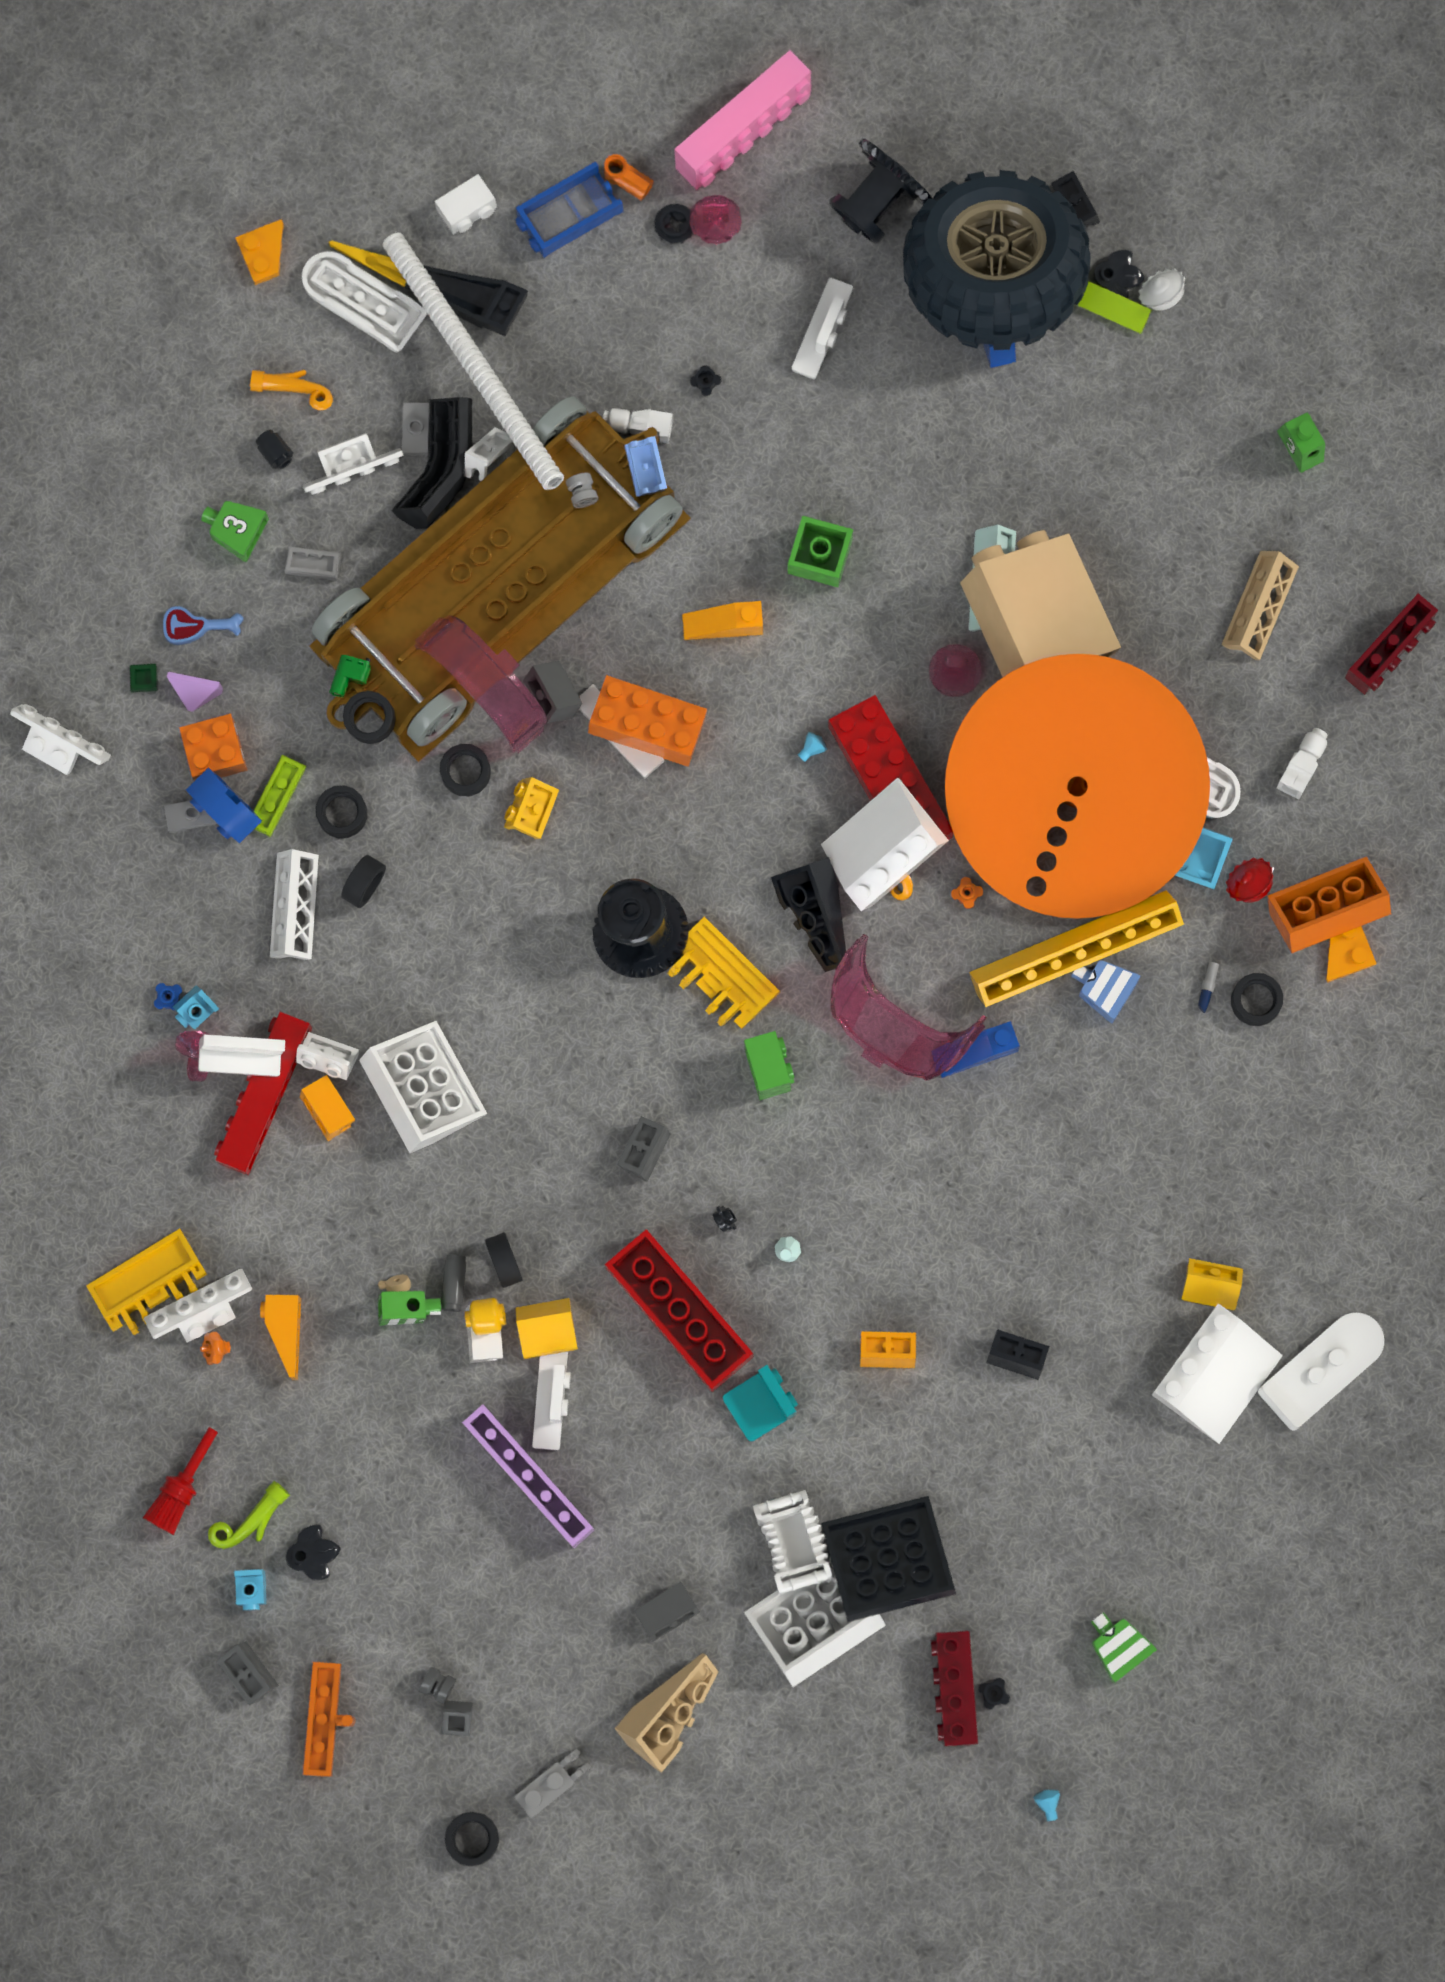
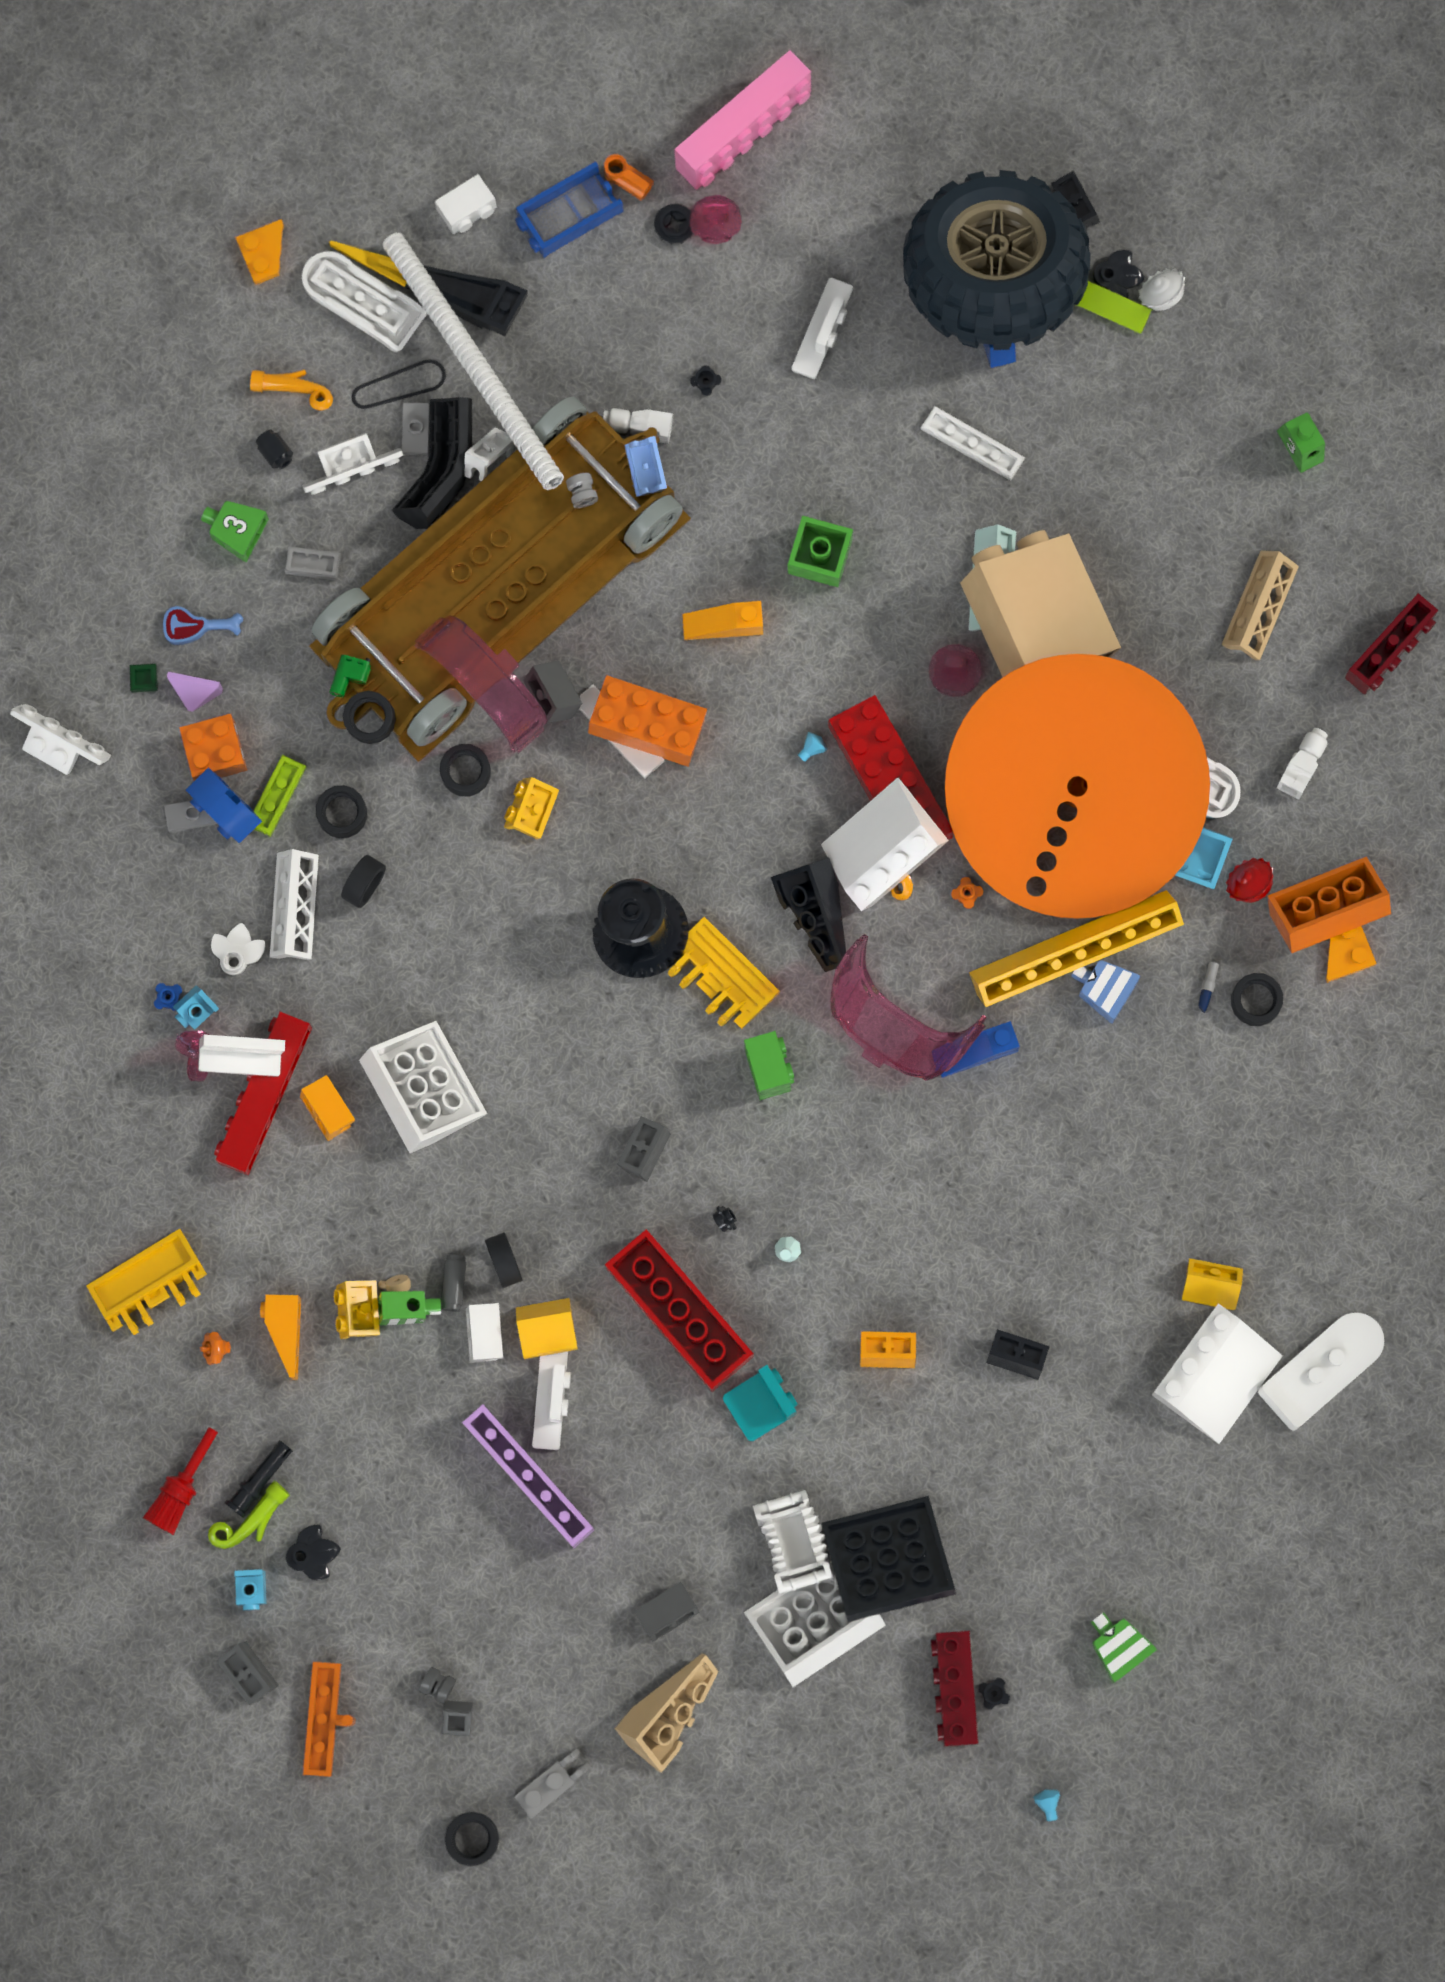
(201, 1309): white bracket -> none
(239, 946): none -> white plate
(250, 1489): none -> black pin
(326, 1056): white bracket -> none
(357, 1309): none -> yellow bracket
(403, 396): none -> black piece
(485, 1316): yellow head -> none
(877, 193): black piece -> none
(972, 443): none -> white tile

